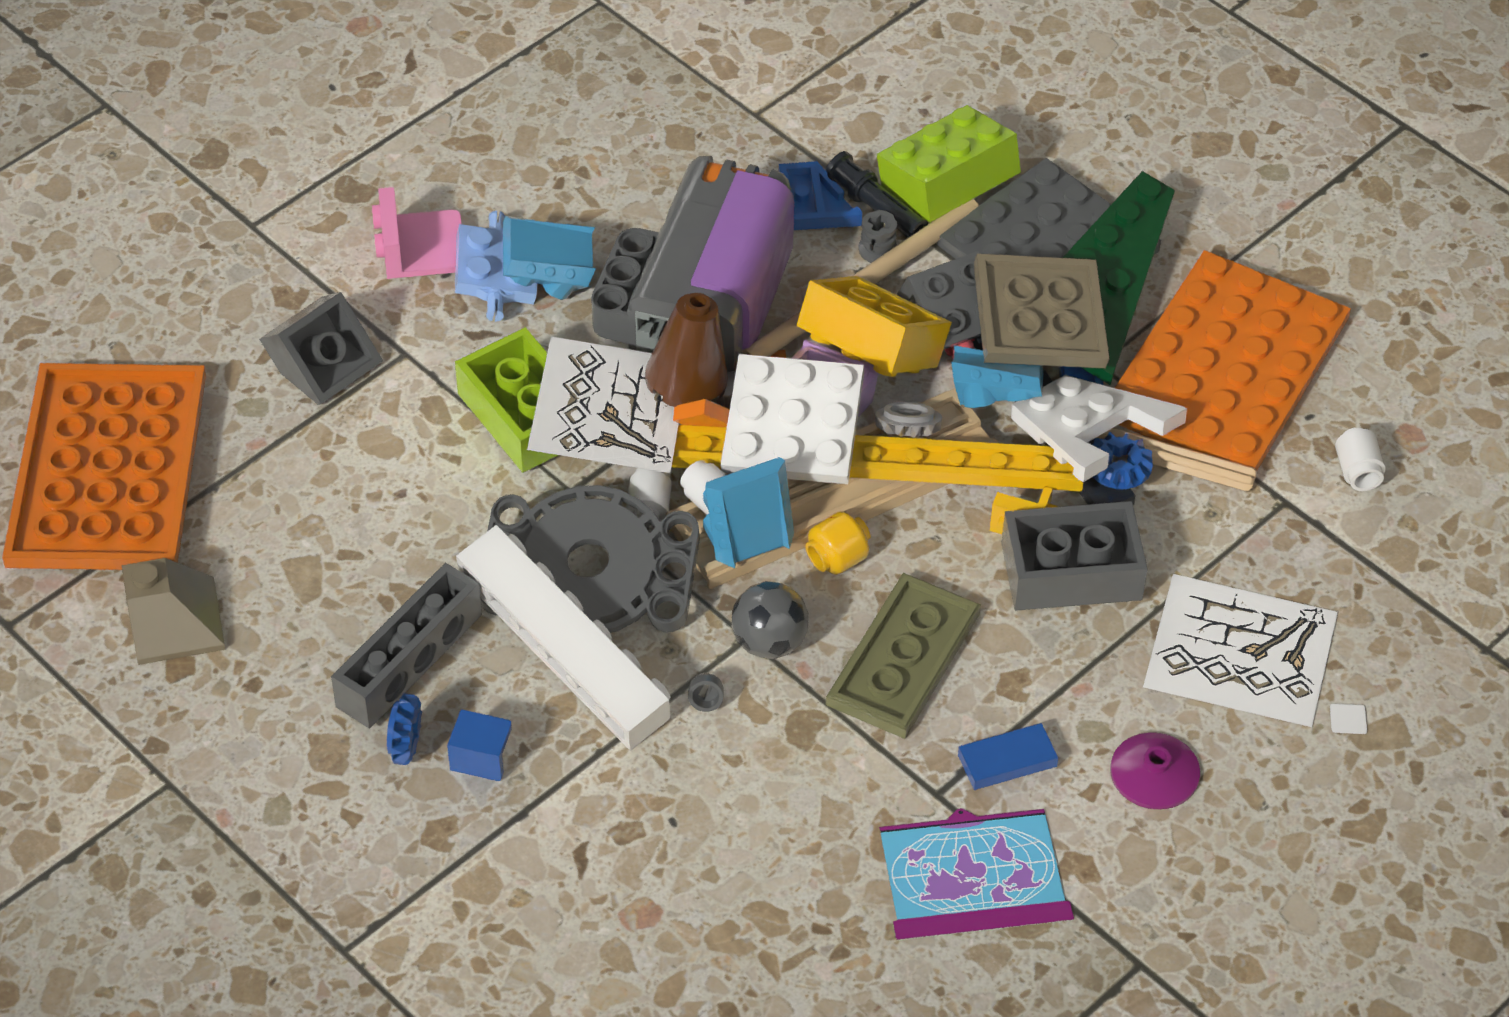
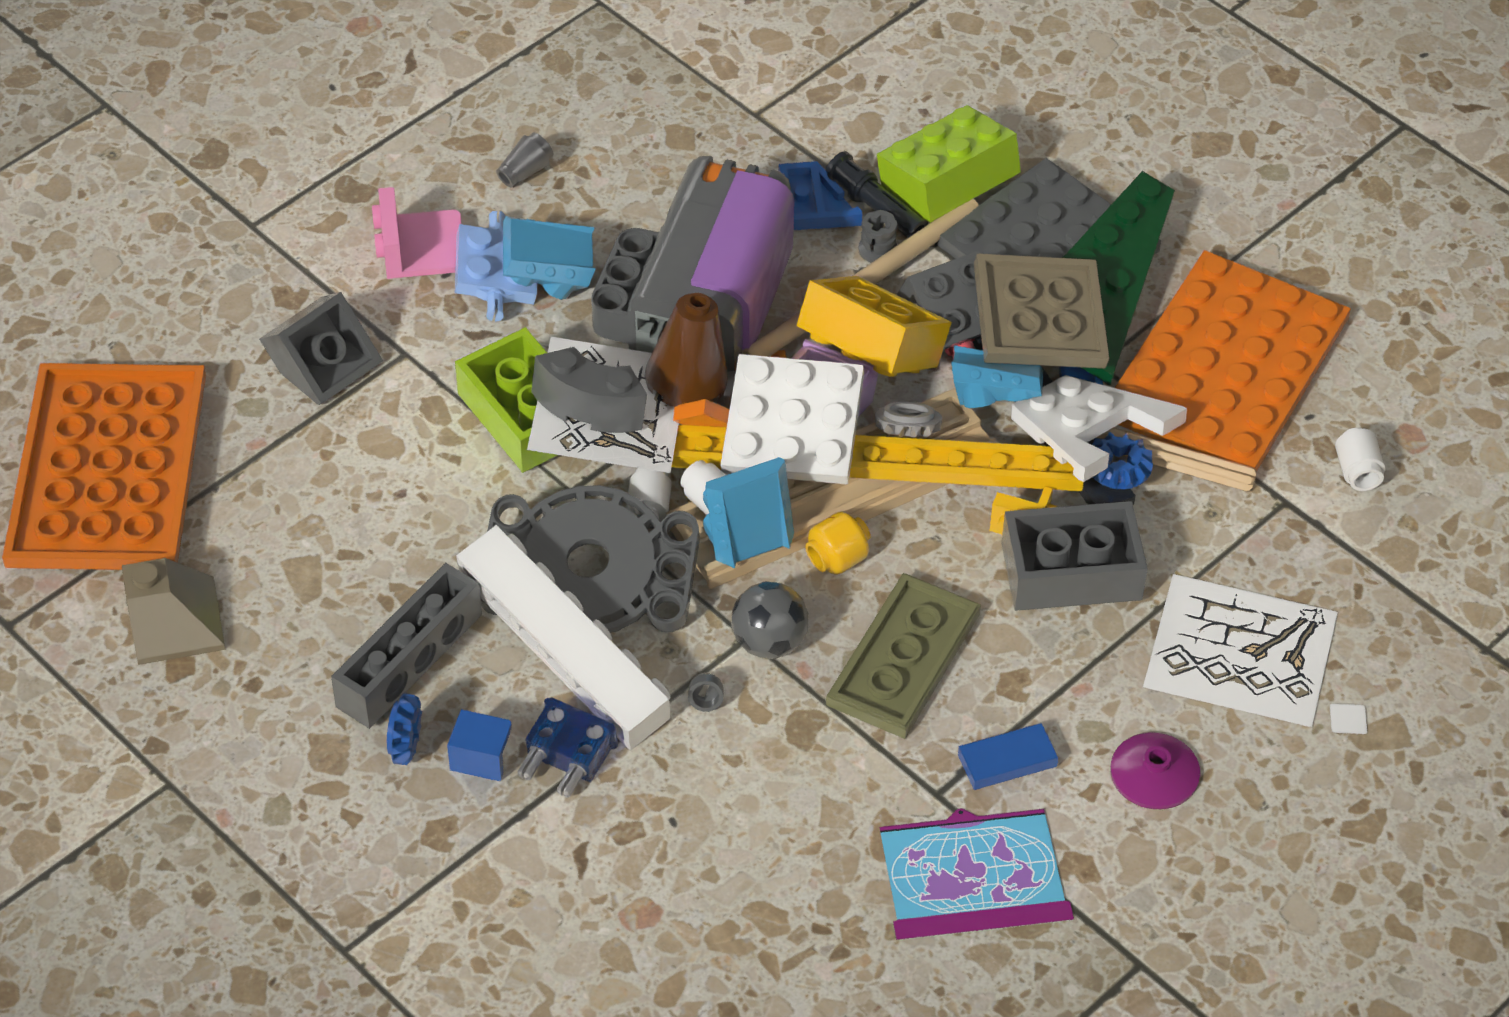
(525, 159): none -> flat silver cone
(569, 742): none -> clear blue piece
(589, 391): none -> dark grey brick

